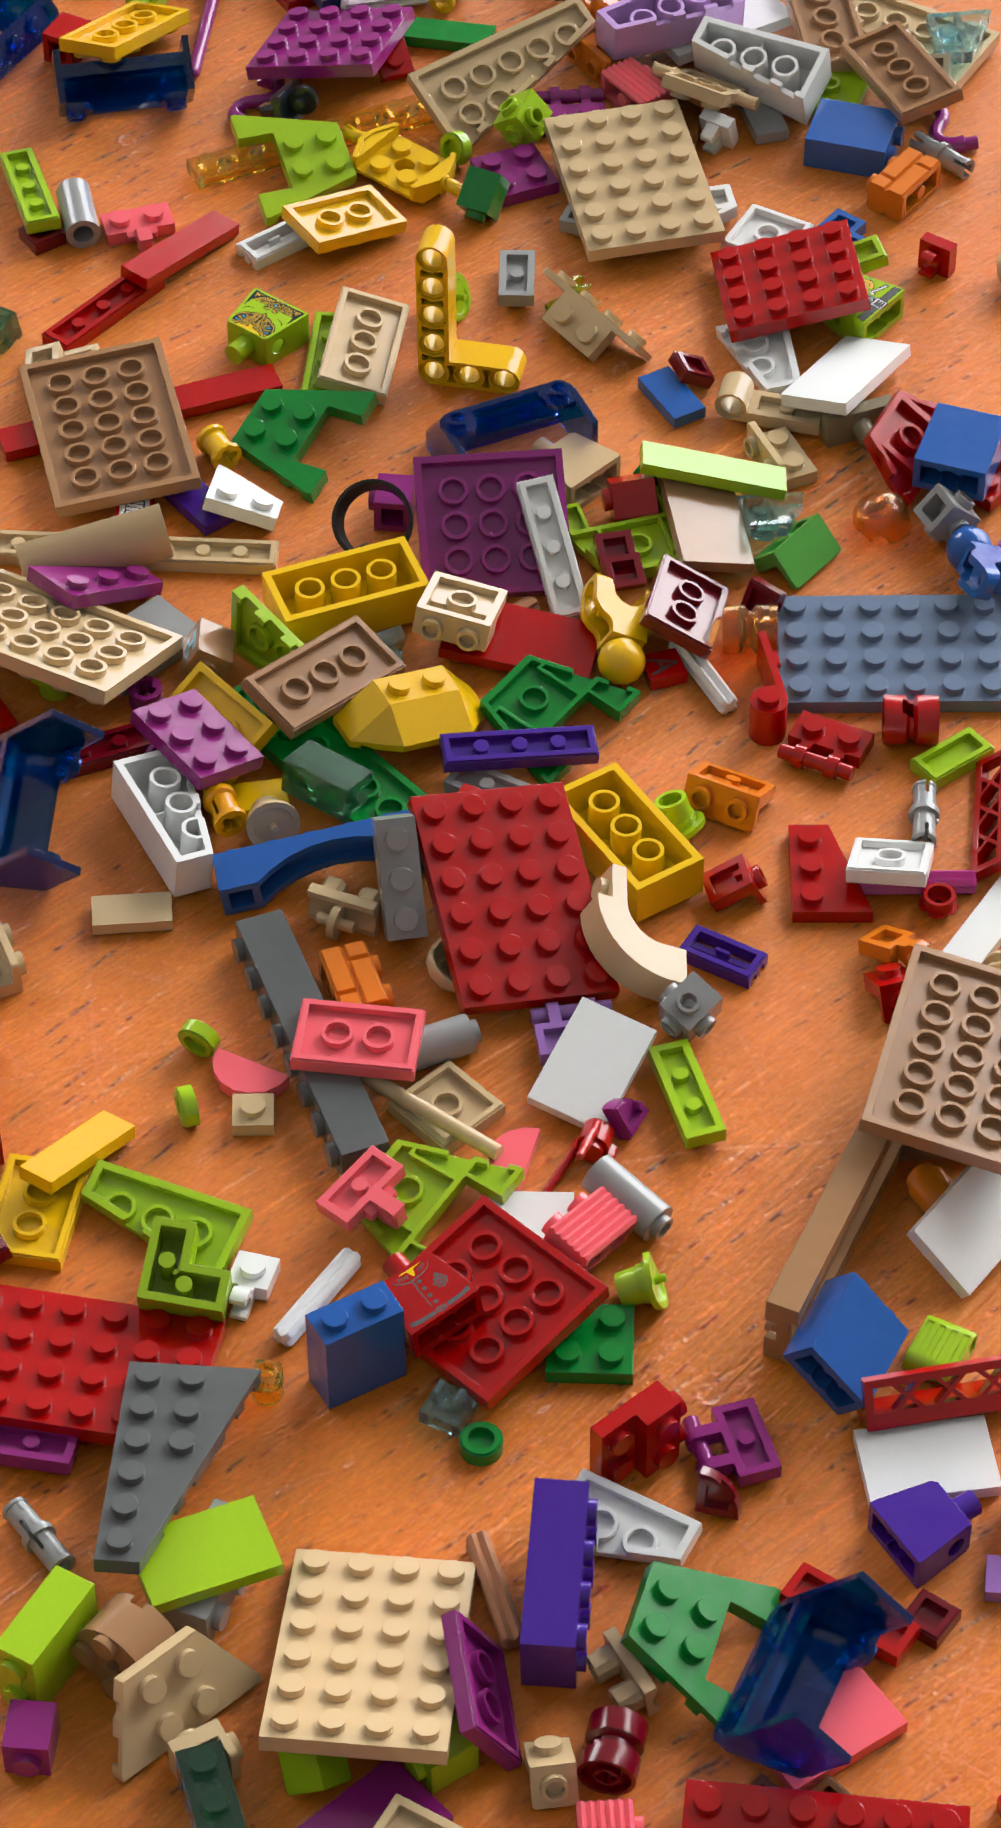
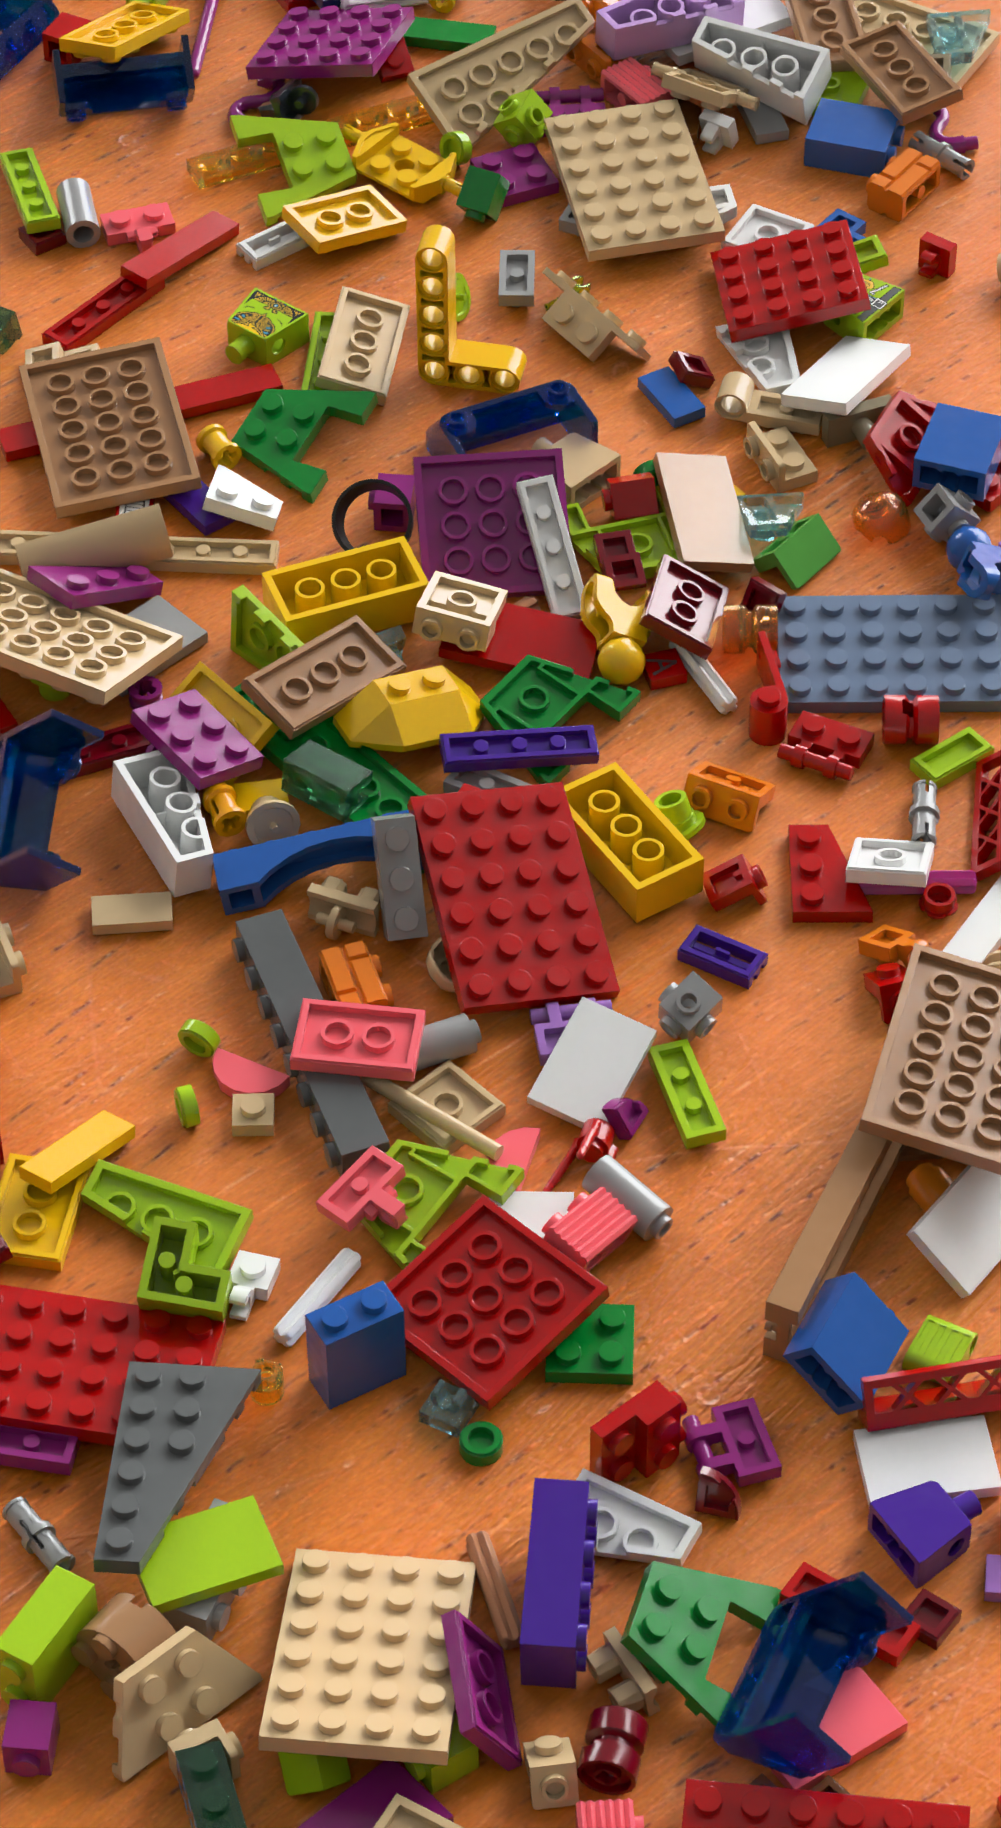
(210, 645): medium nougat brick -> none
(433, 1298): red torso -> none
(621, 946): tan arch -> none
(642, 1284): lime piece -> none
(712, 470): tile -> none

